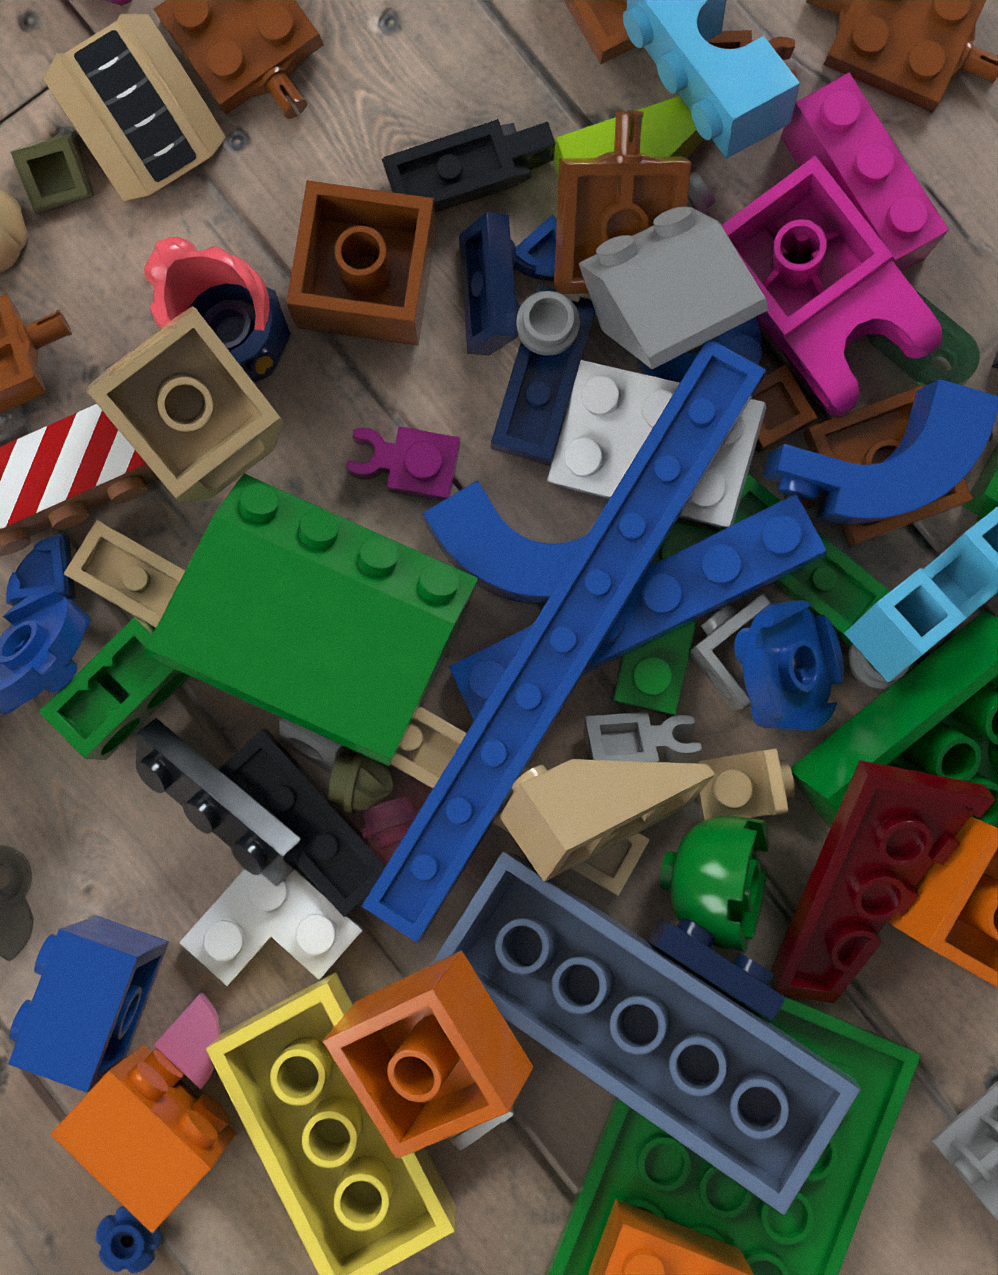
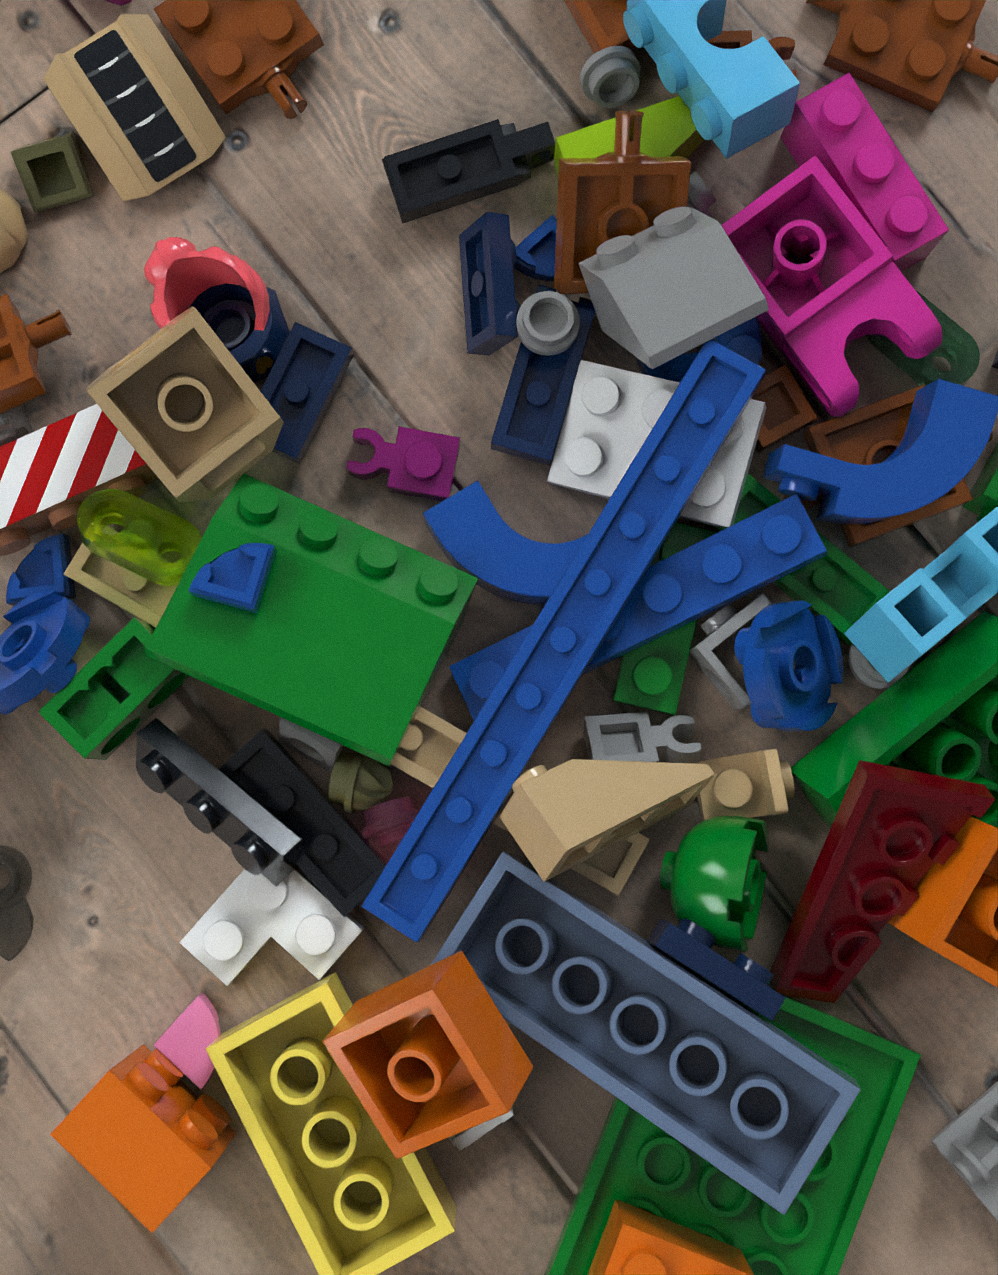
(85, 1001): blue brick -> none
(115, 1253): blue plate -> none
(145, 535): none -> clear neon green plate
(236, 577): none -> blue tile
(304, 386): none -> dark blue plate
(362, 262): dark orange brick -> none
(611, 76): none -> light grey plate

